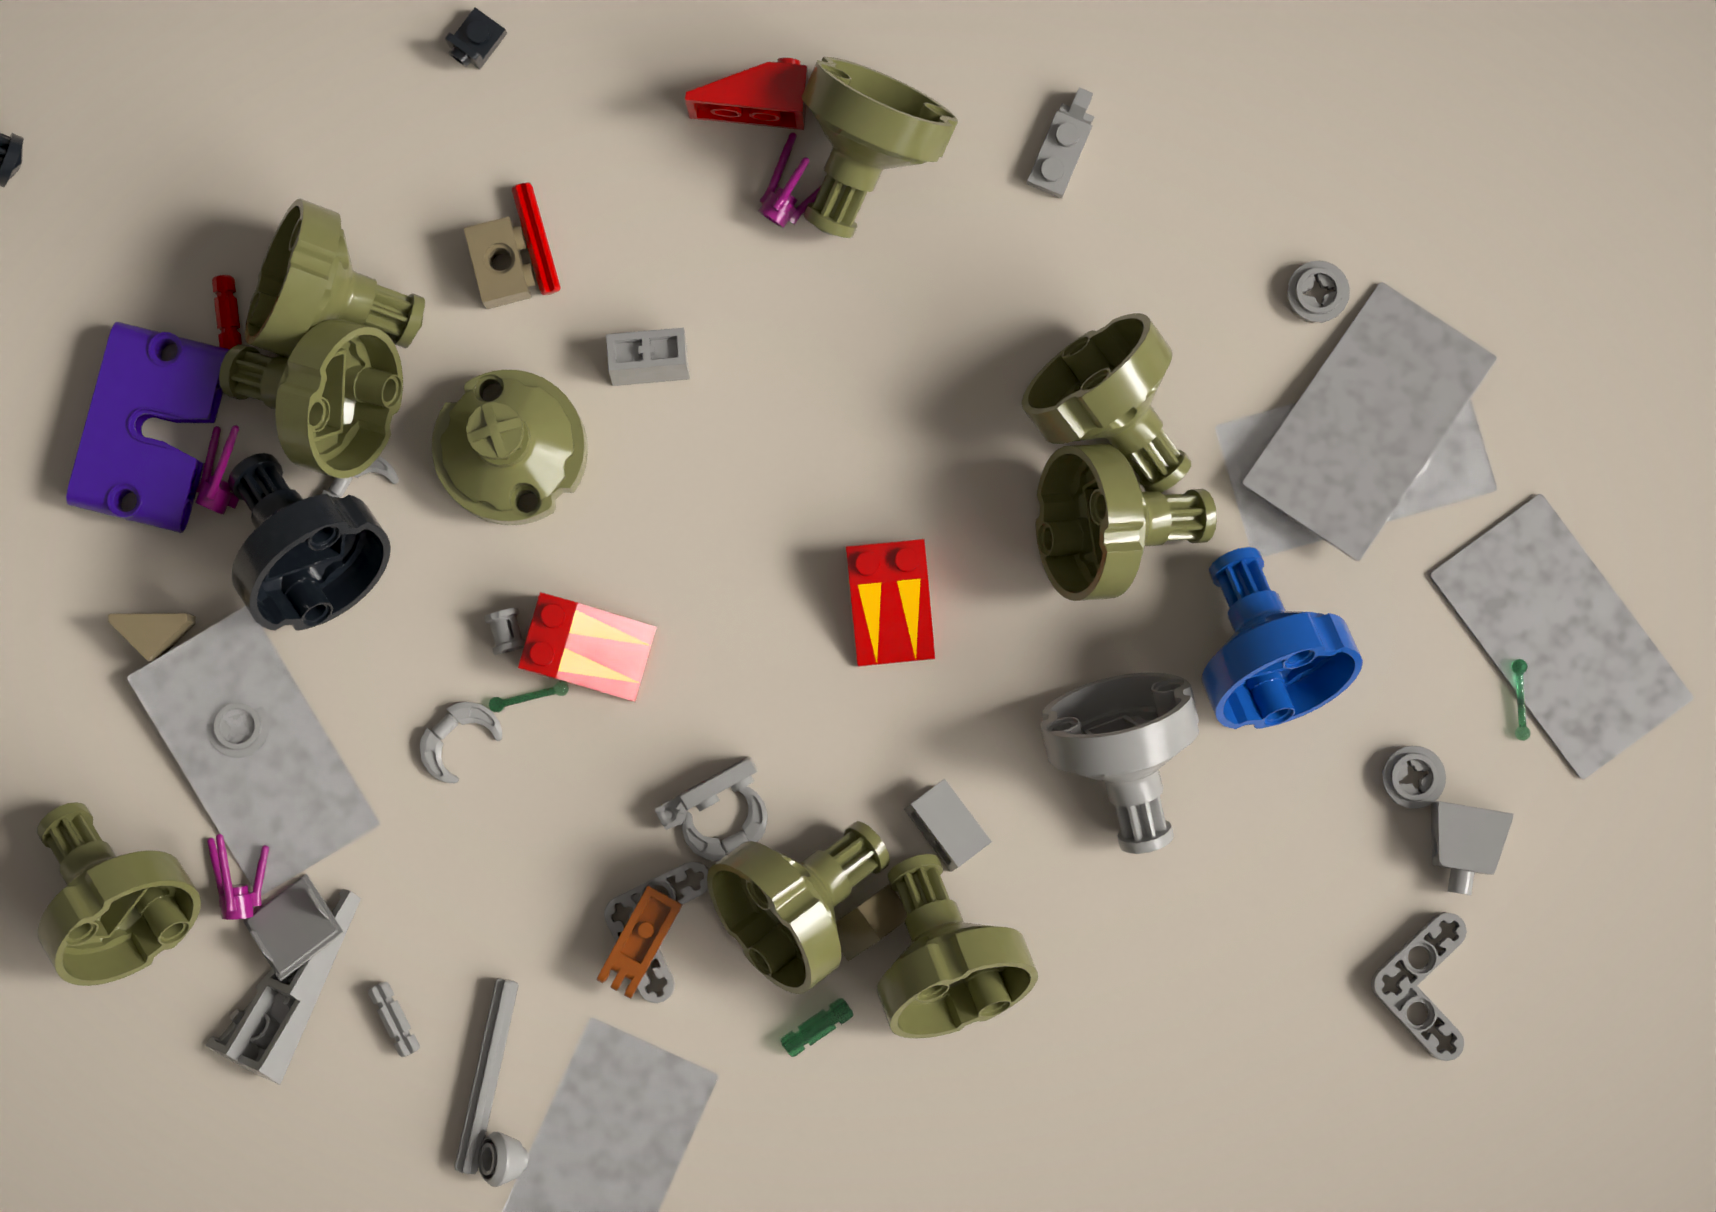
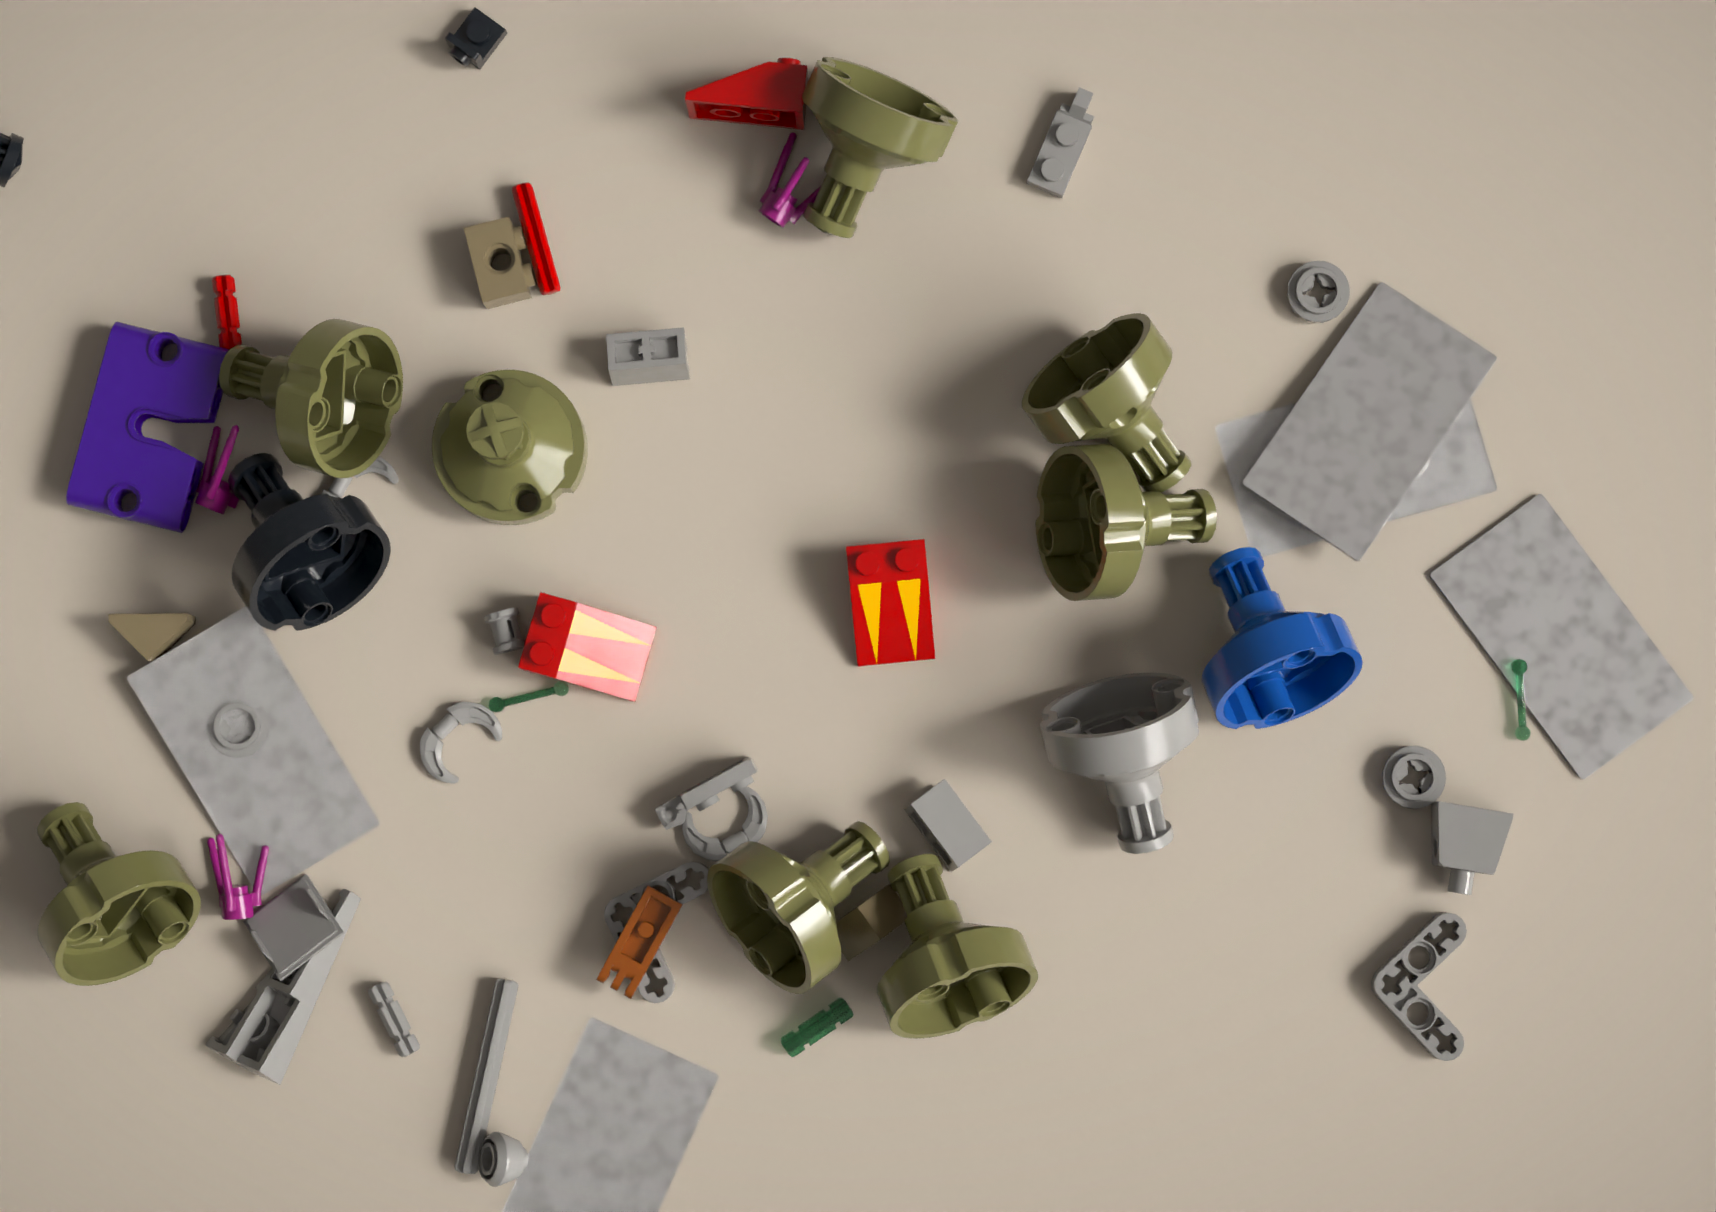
(312, 280): olive piece -> none

